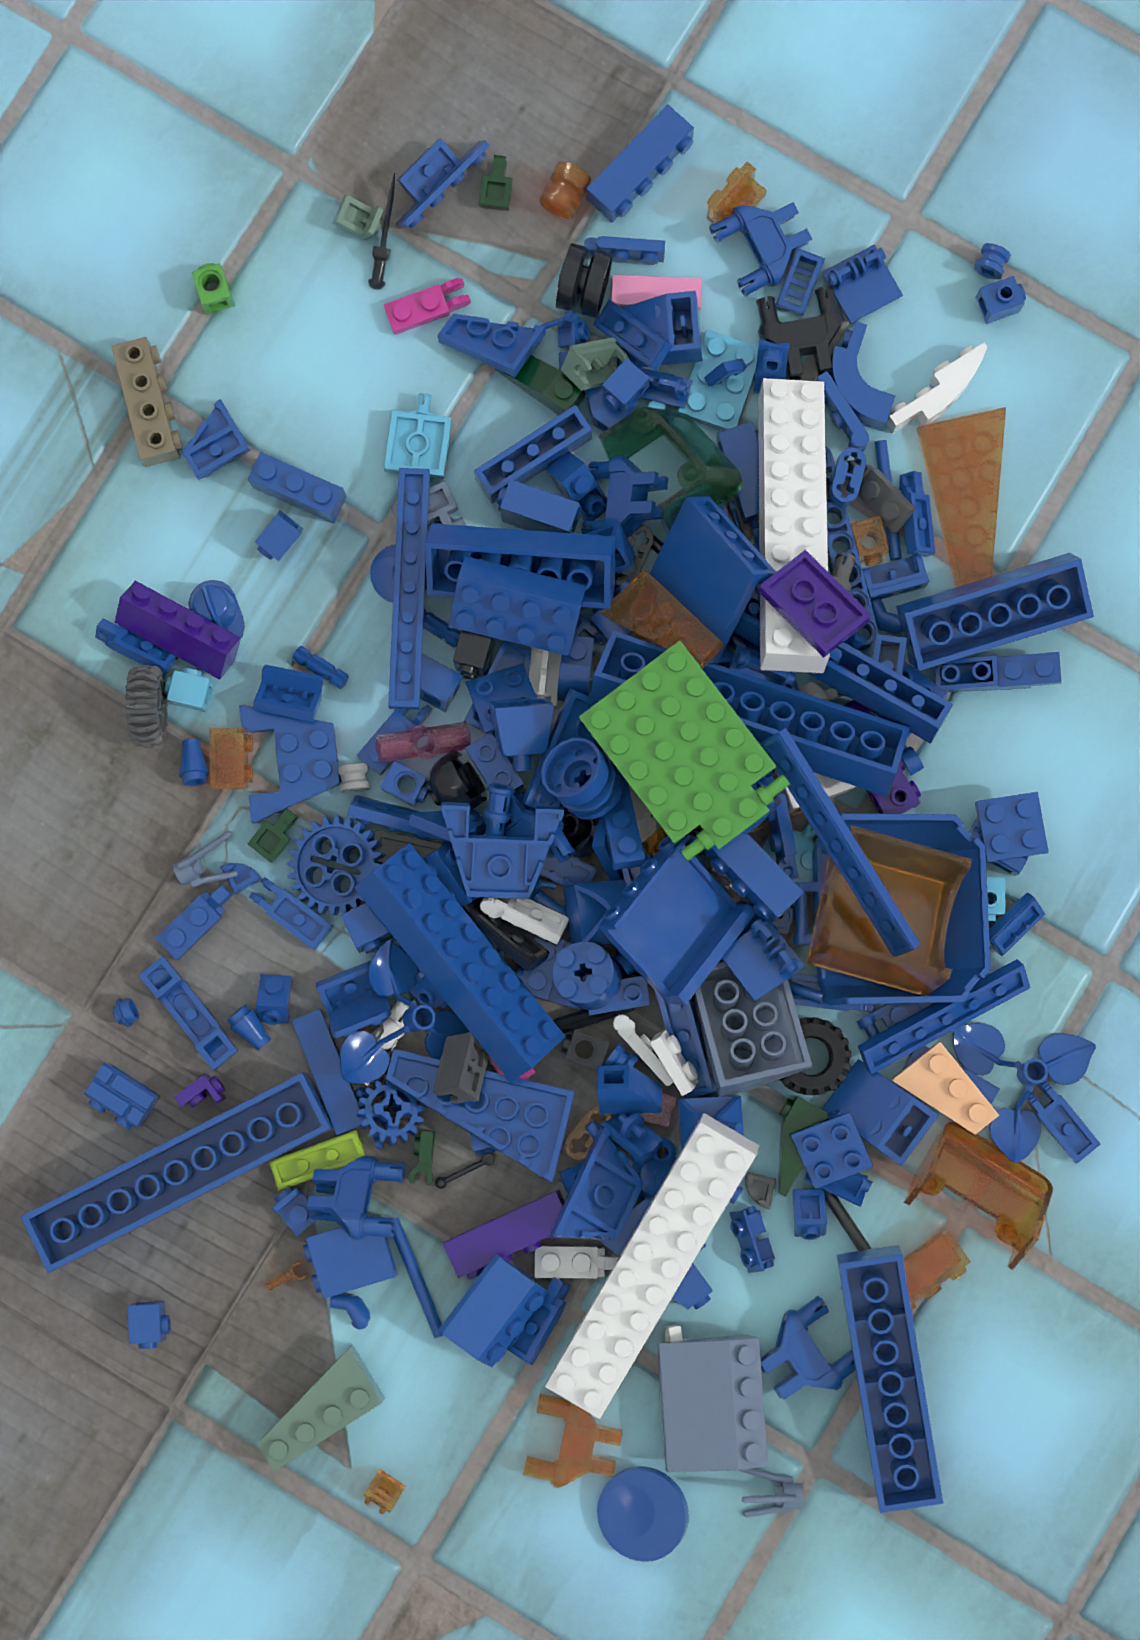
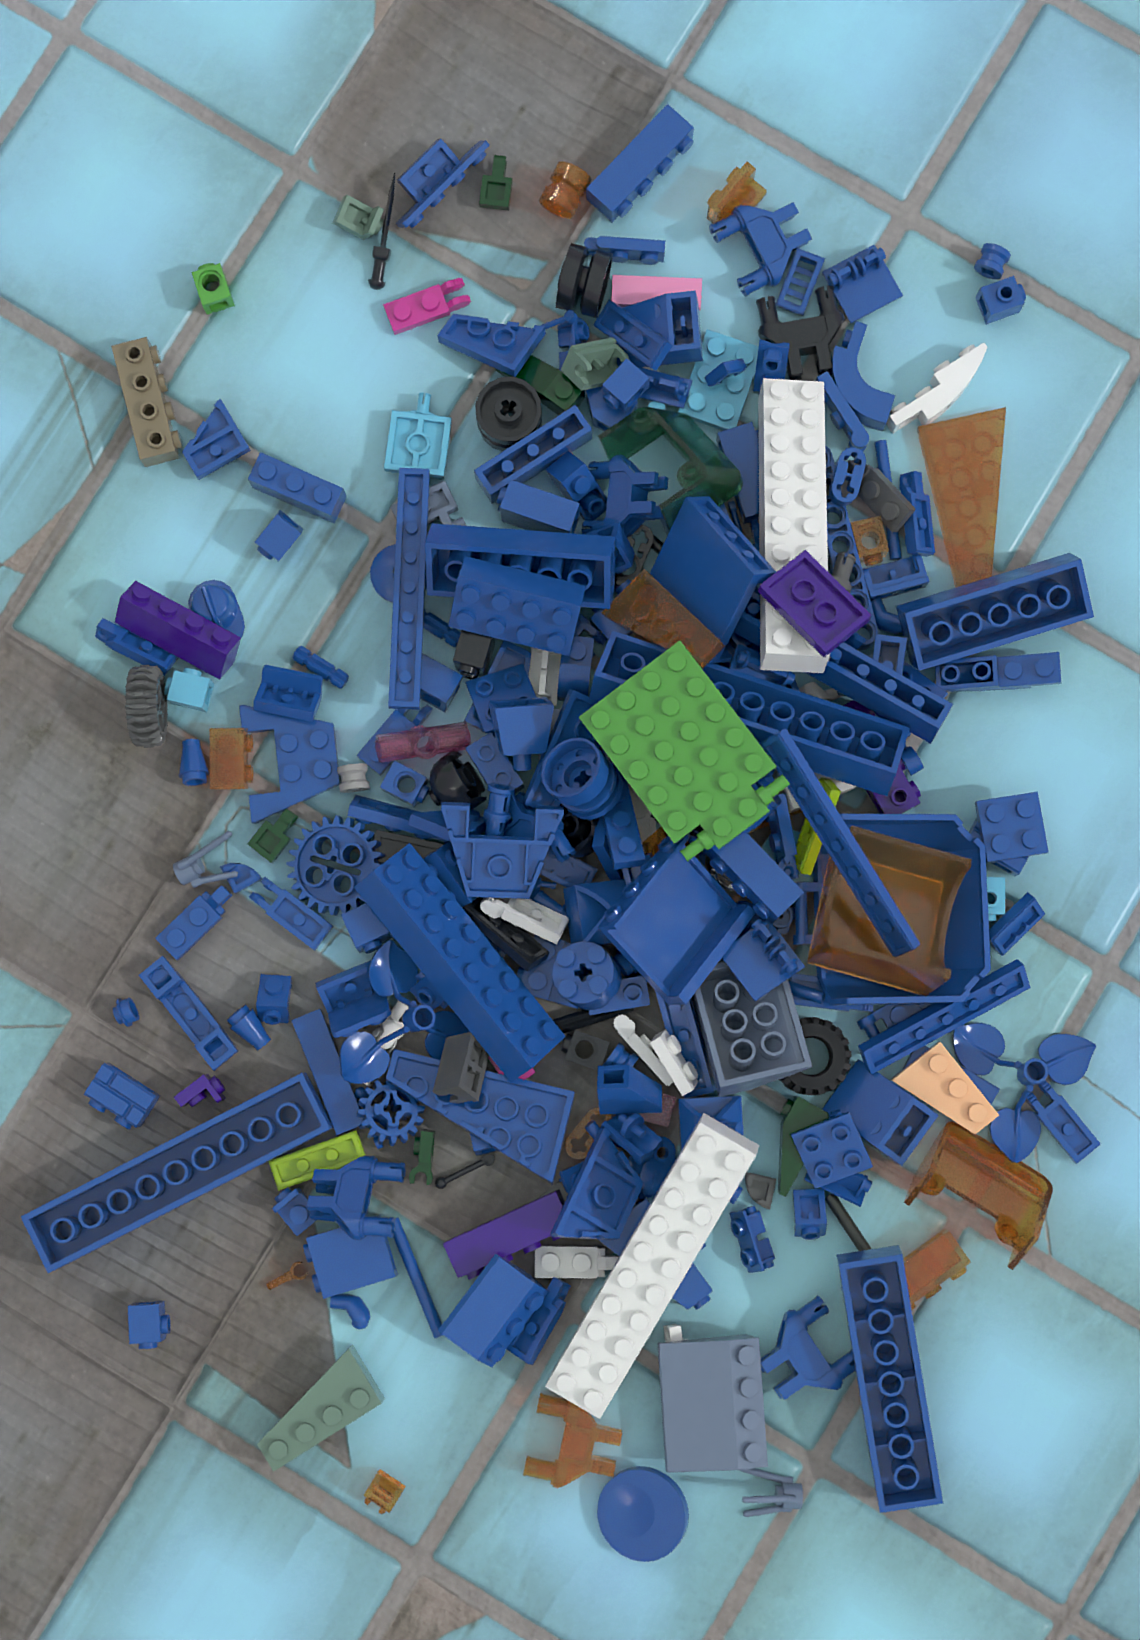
(504, 397): none -> black wheel
(808, 842): none -> lime tile

